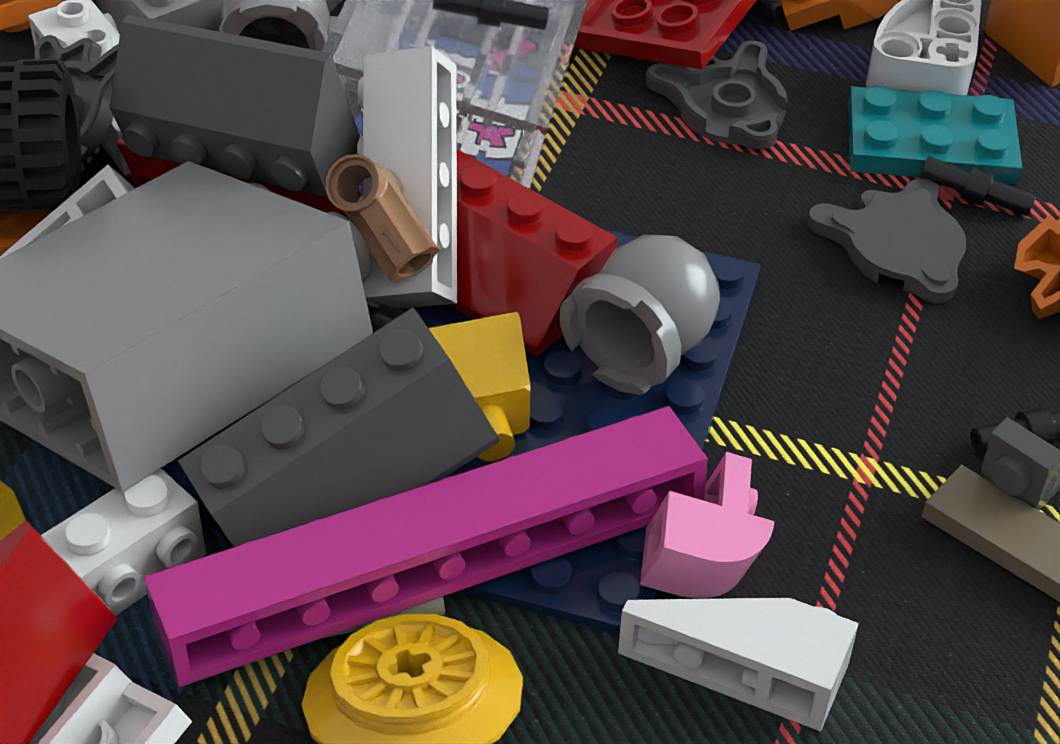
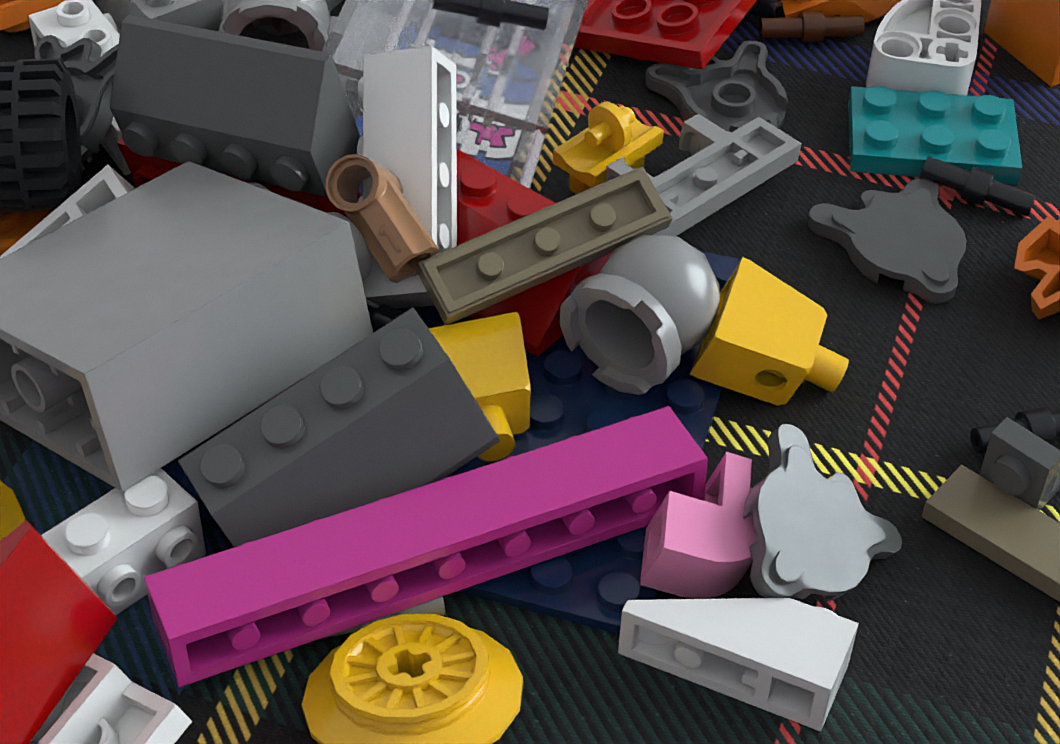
(543, 245): none -> dark tan tile
(610, 135): none -> yellow hips
(719, 170): none -> light grey hinge
(766, 339): none -> yellow torso
(810, 526): none -> tile
(811, 27): none -> reddish brown bar

